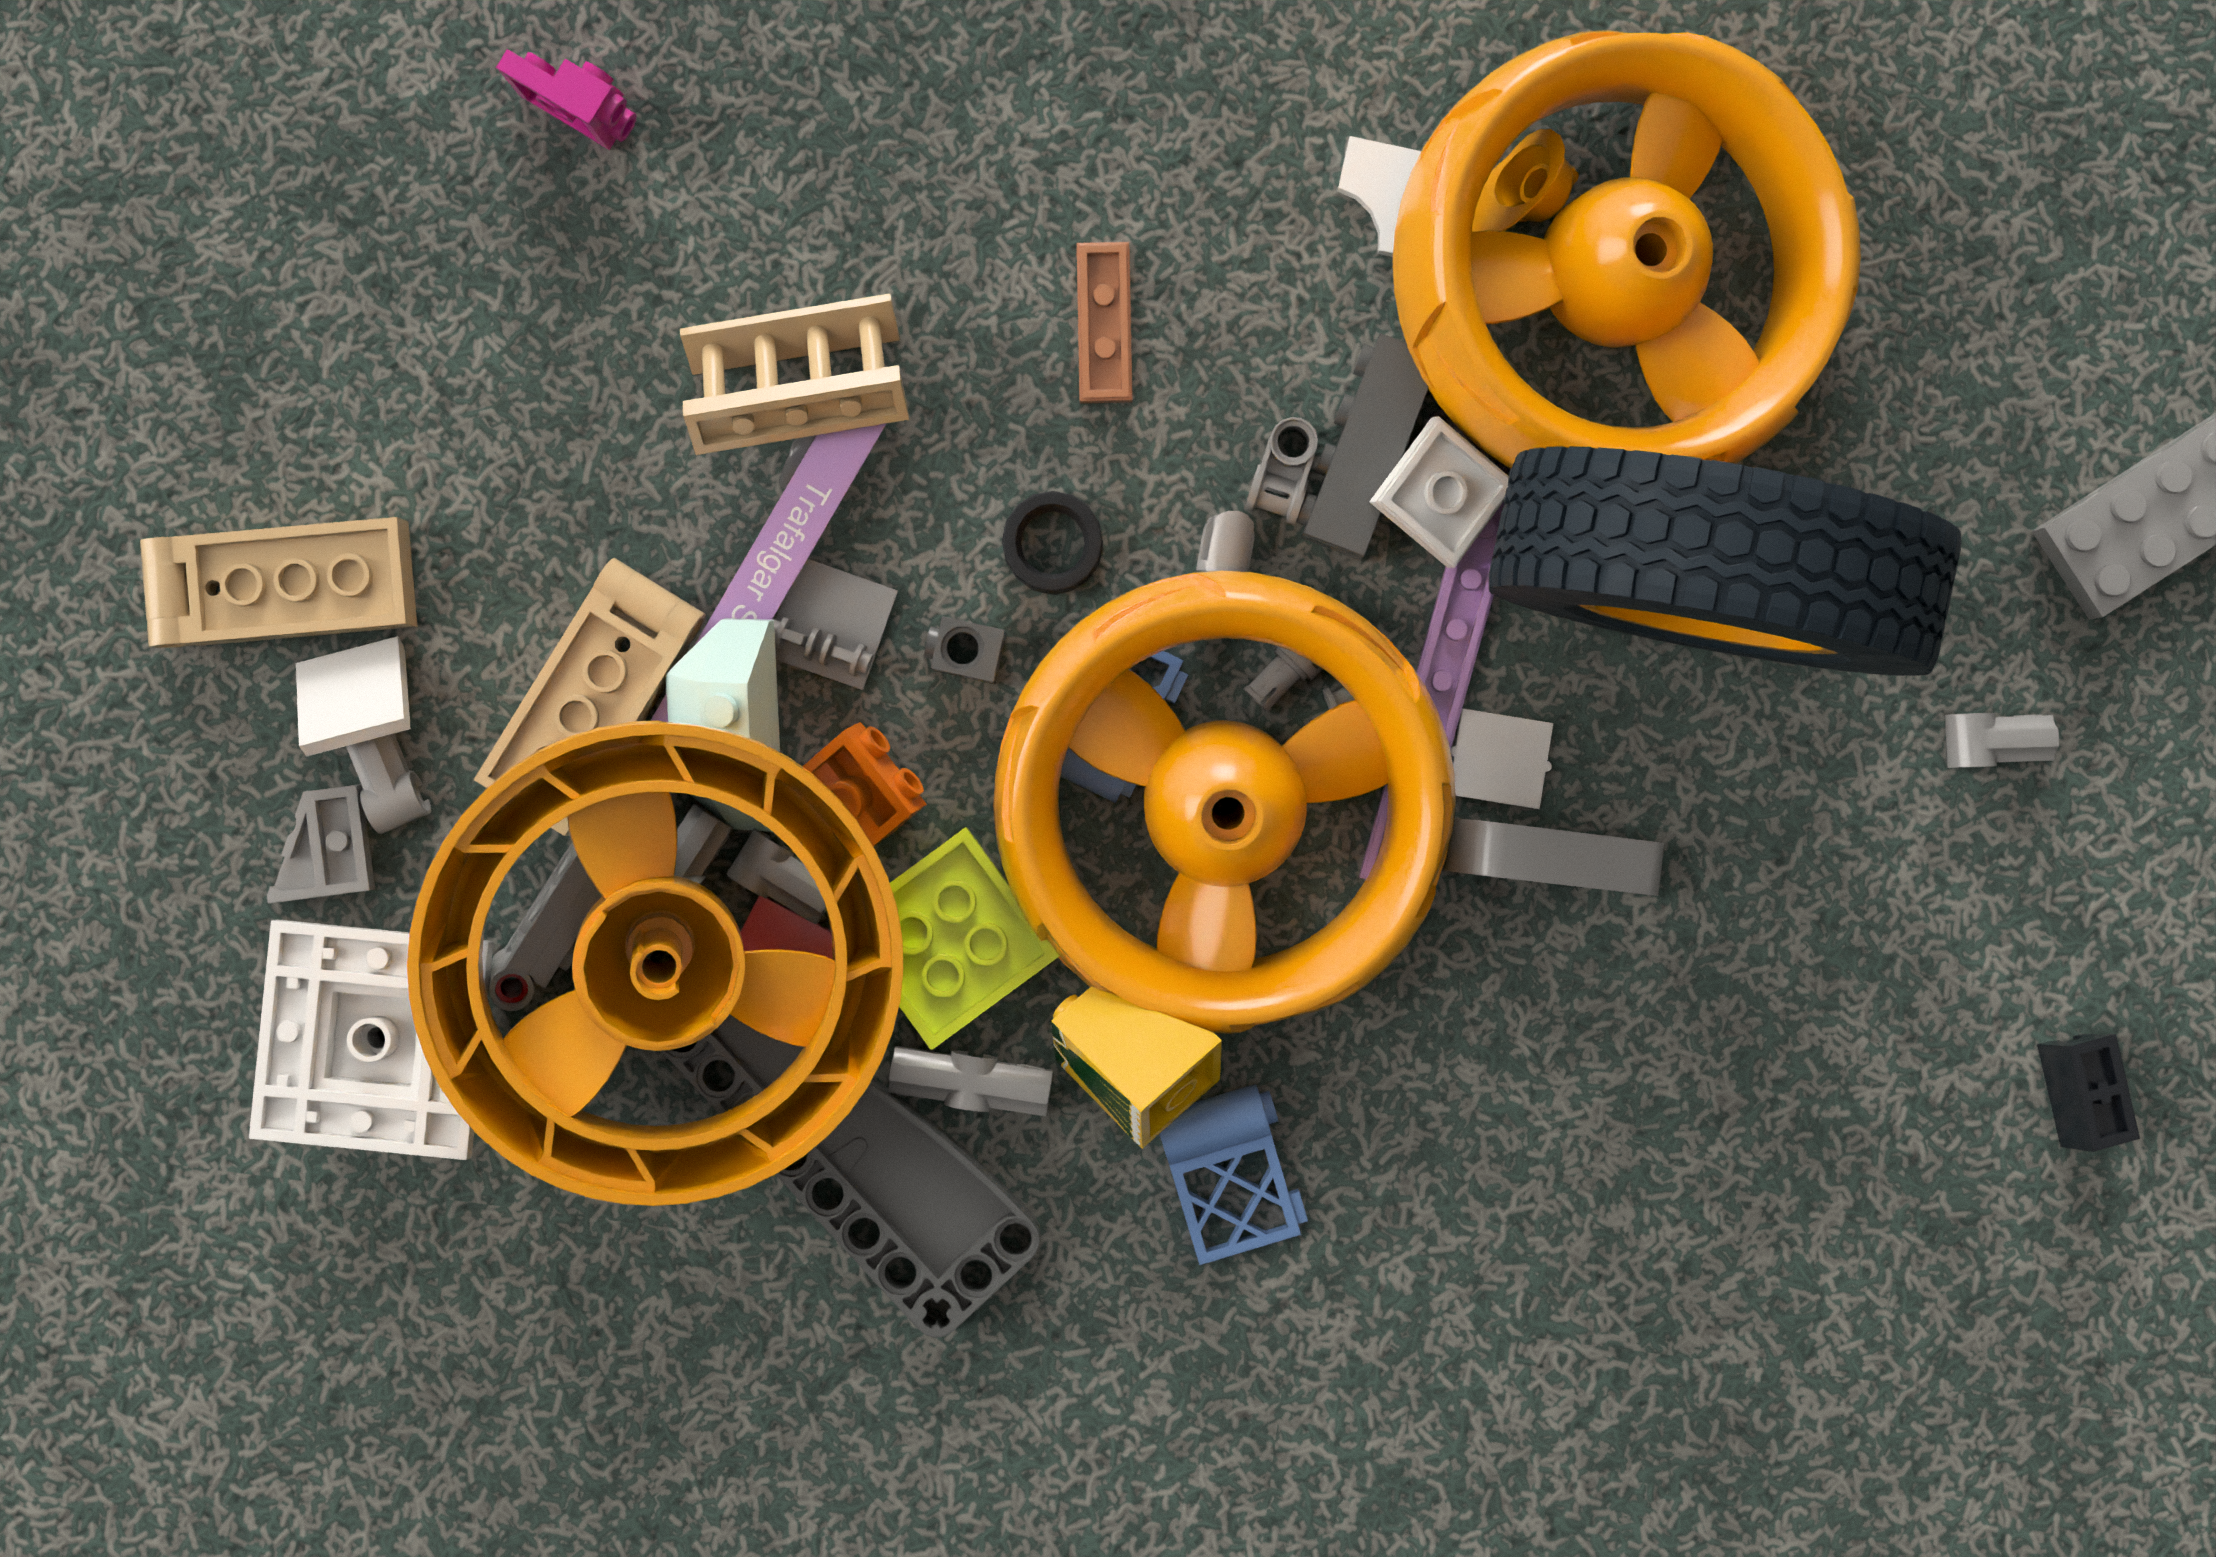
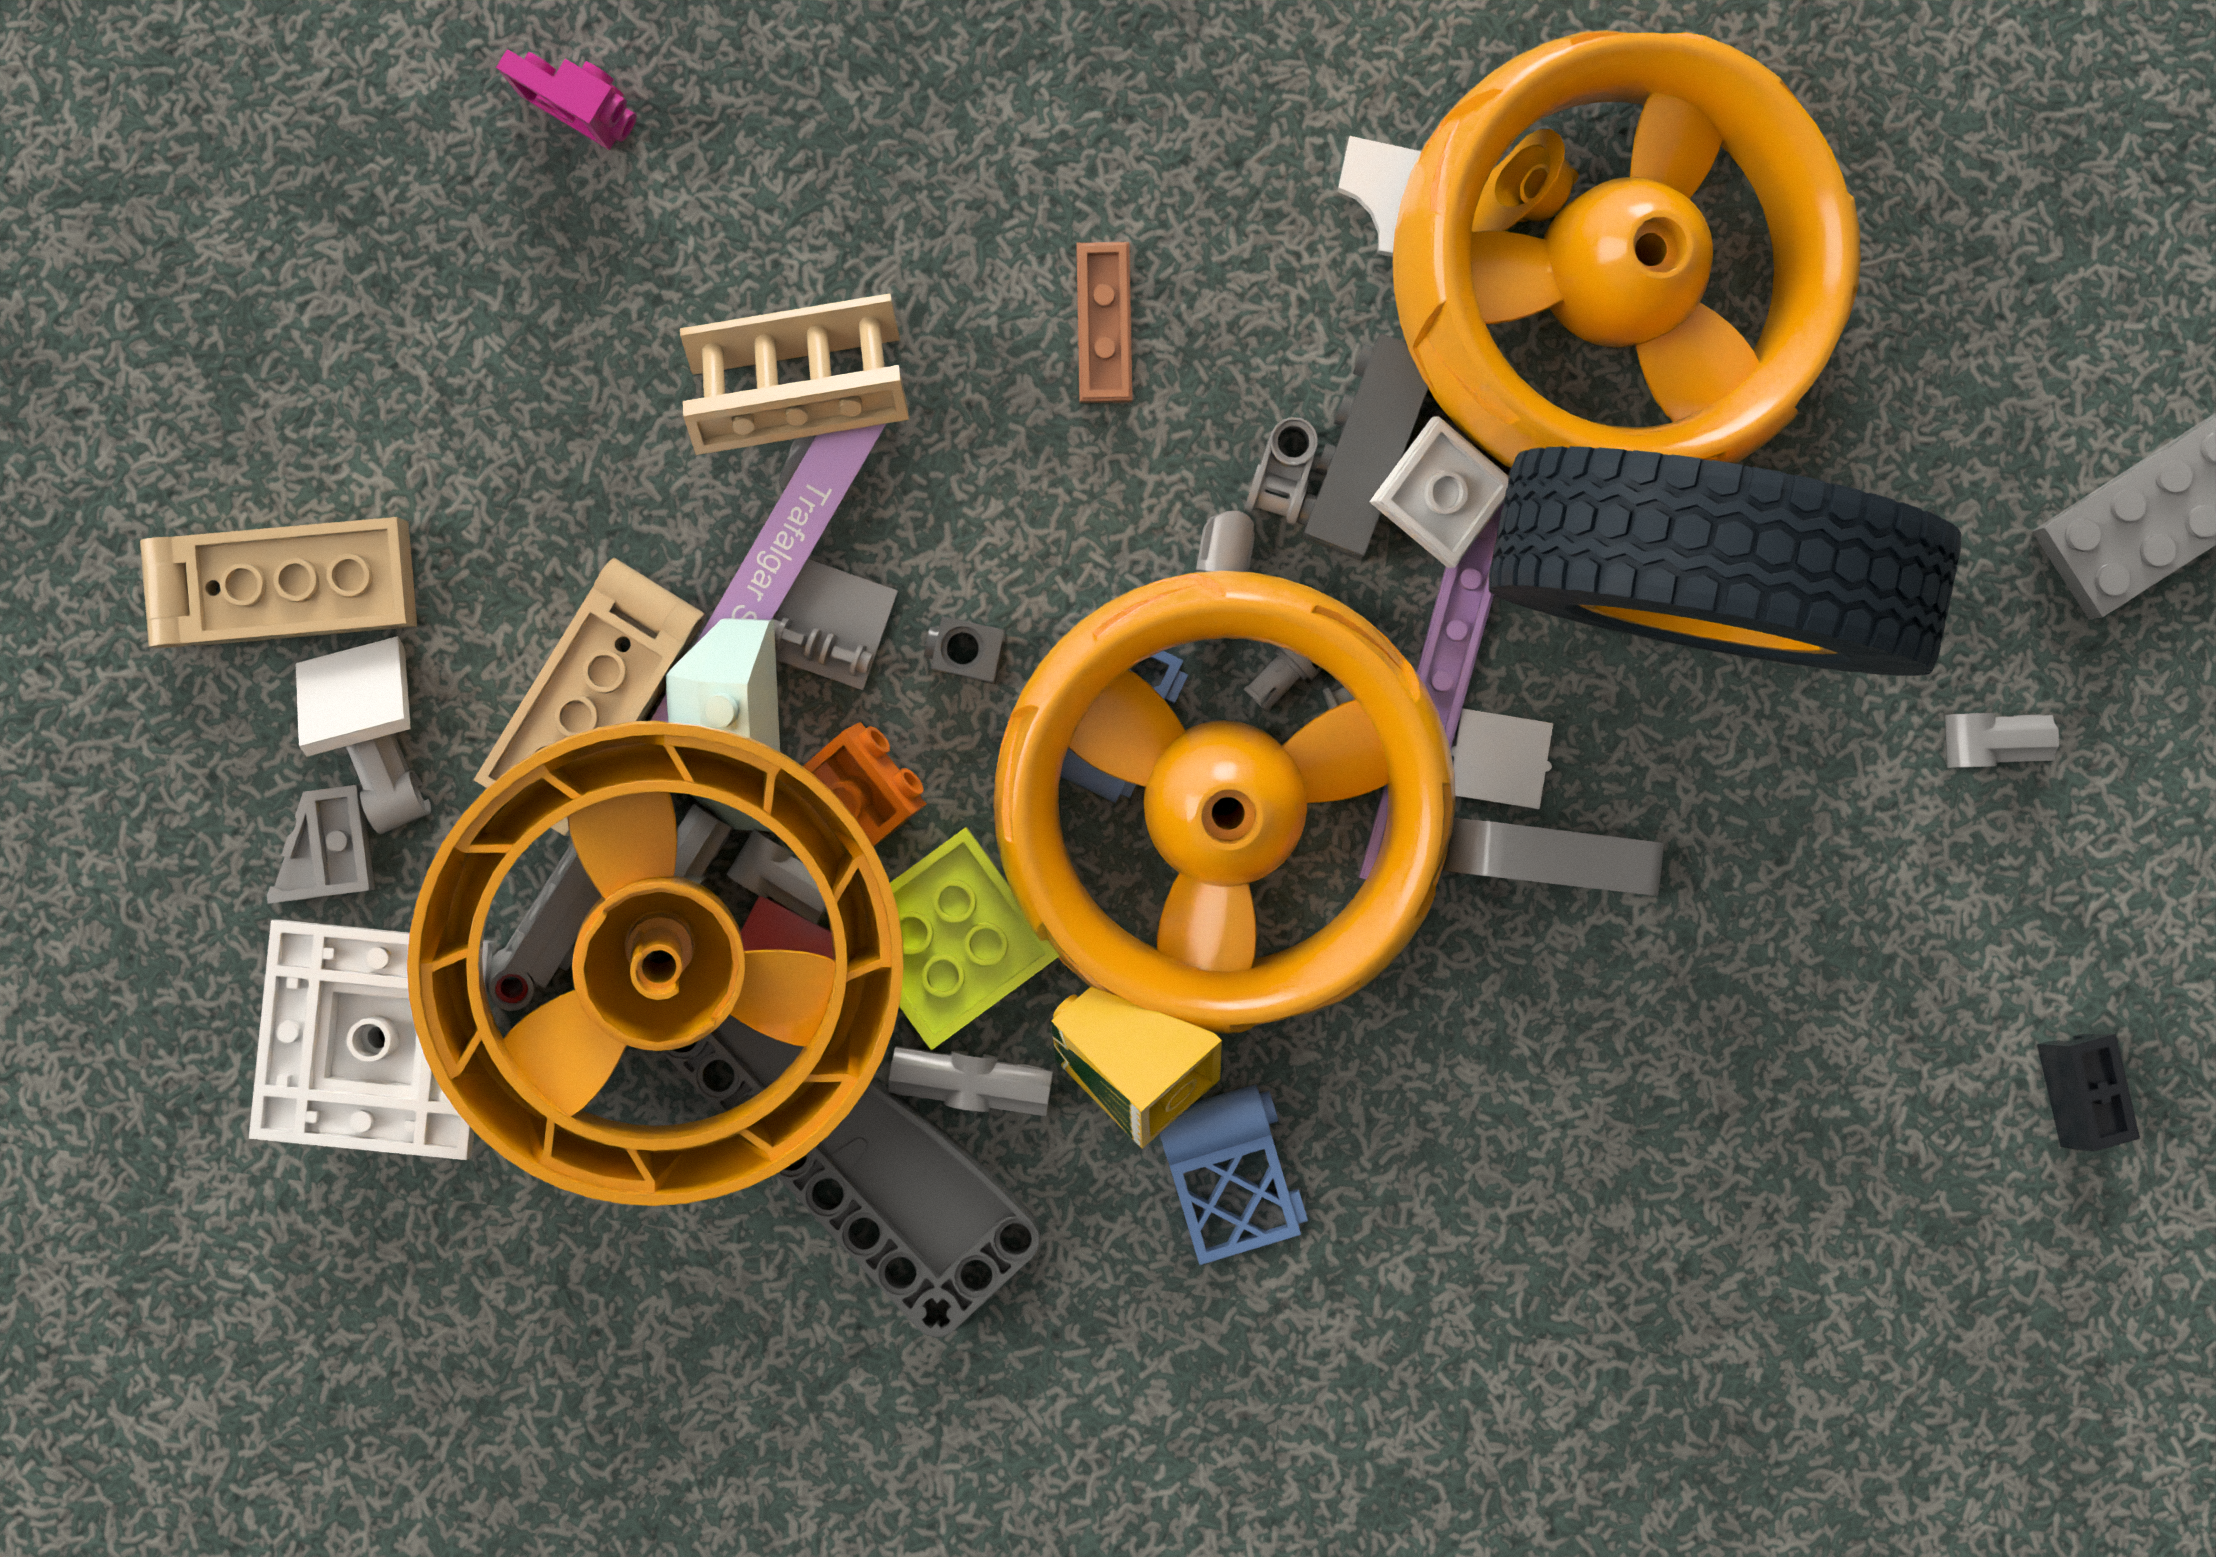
(1044, 503): black tyre -> none

